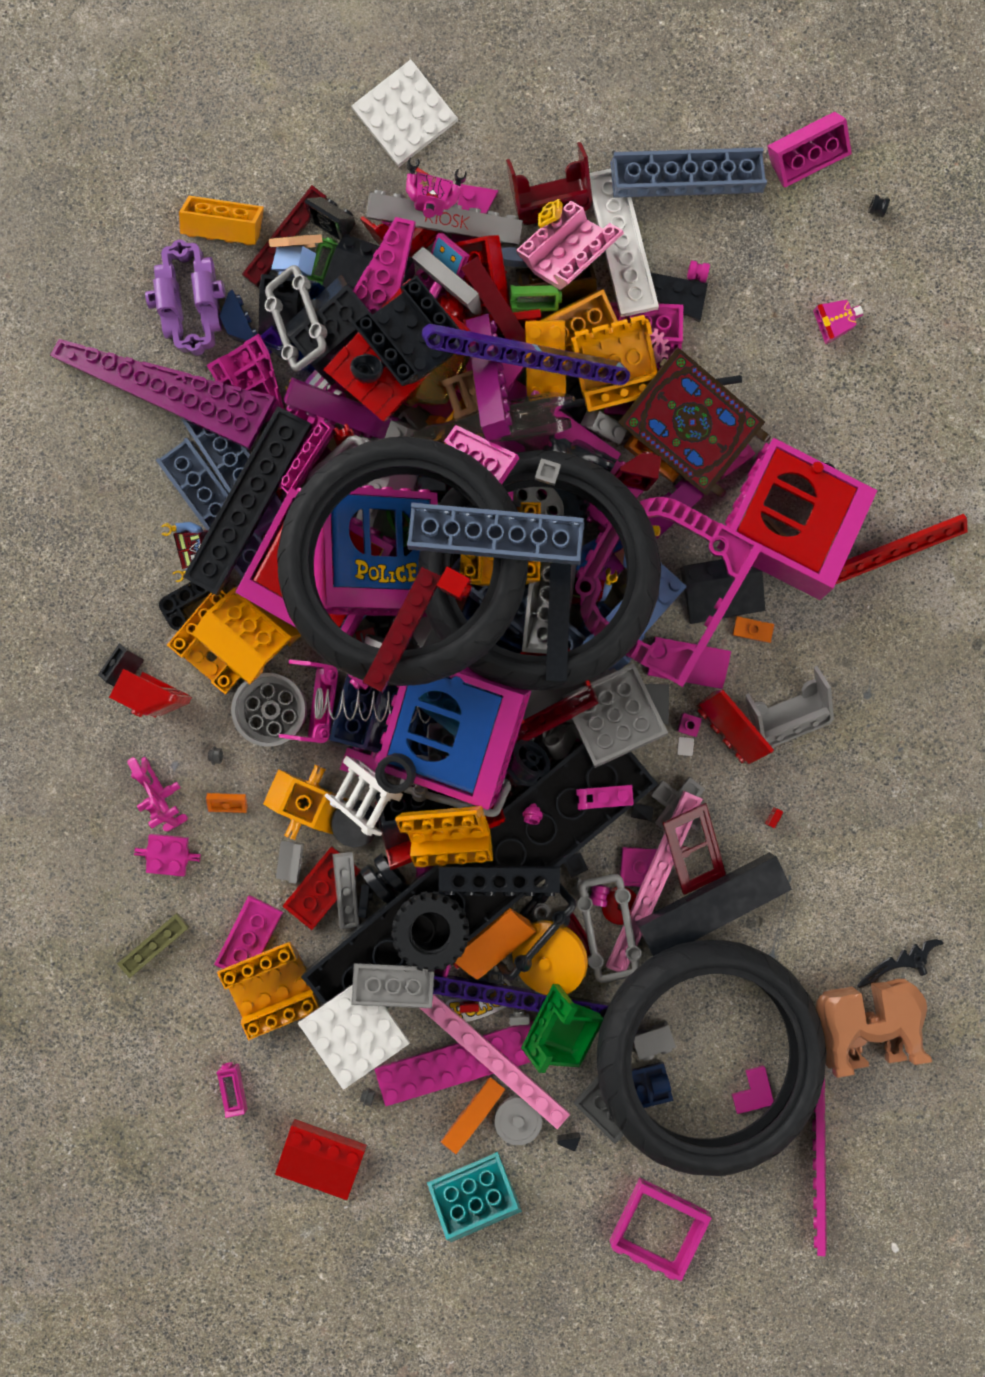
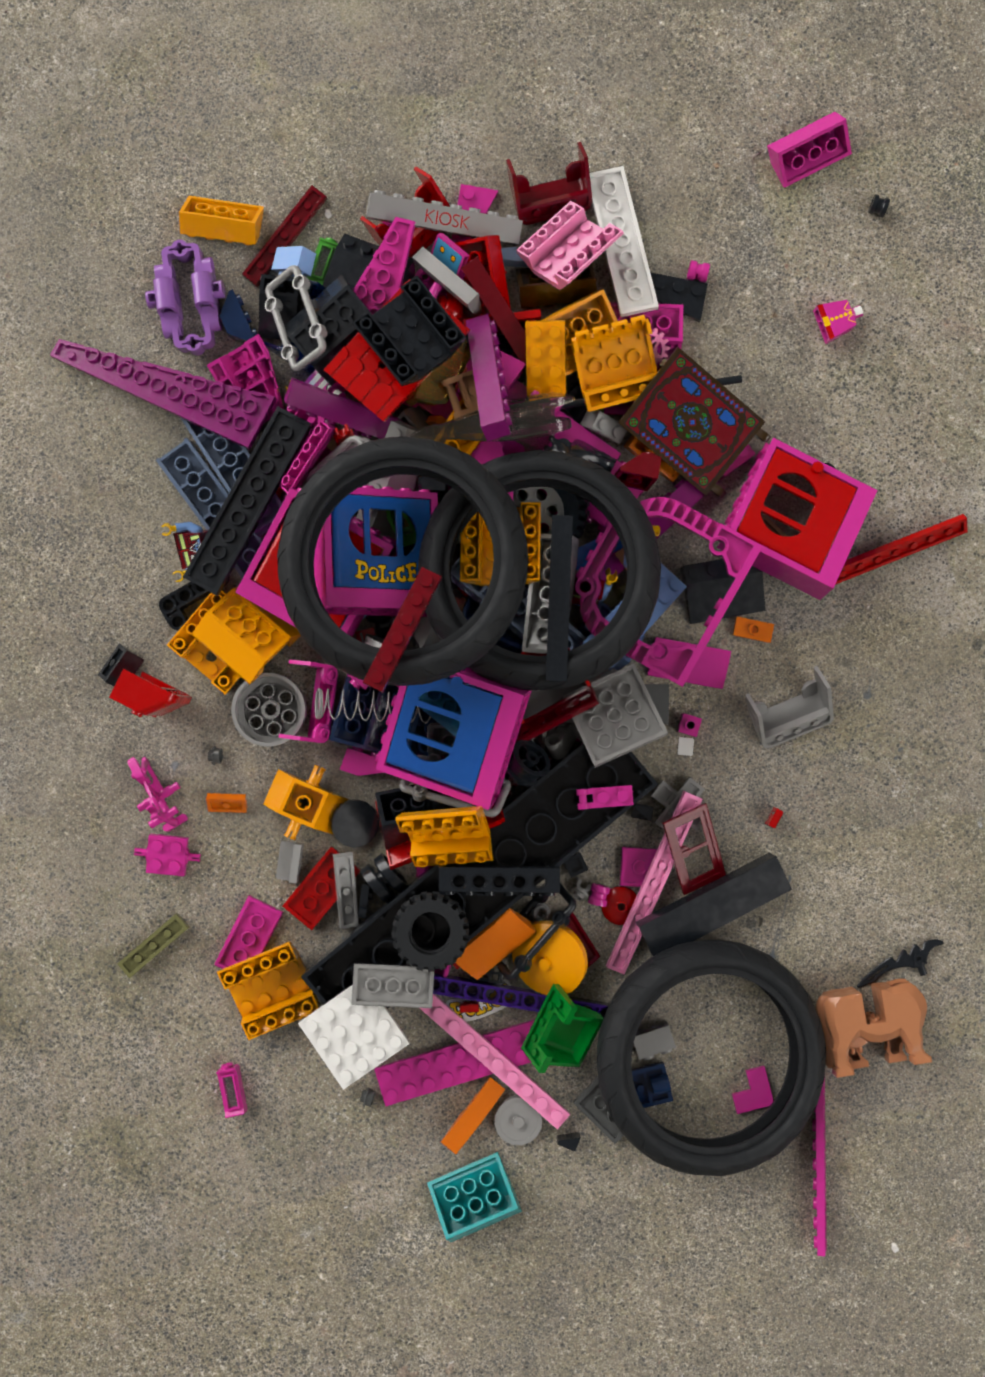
(271, 336): dark purple plate -> none
(307, 241): light nougat plate -> none
(320, 1159): red slope -> none
(329, 217): black slope -> none
(366, 368): black piece -> none
(367, 776): white fence -> none
(383, 781): black tyre -> none
(404, 113): white plate -> none
(431, 192): dark pink torso -> none
(454, 584): red brick -> none
(490, 455): wing -> none
(495, 533): sand blue tile -> none
(519, 1018): light grey plate -> none
(520, 350): dark purple beam -> none
(532, 814): dark pink plate -> none
(534, 297): bright green window -> none
(547, 472): light grey plate -> none
(550, 212): yellow slope -> none
(585, 904): light grey bar -> none
(671, 1269): dark pink piece -> none
(687, 172): sand blue tile -> none
(734, 727): red slope -> none

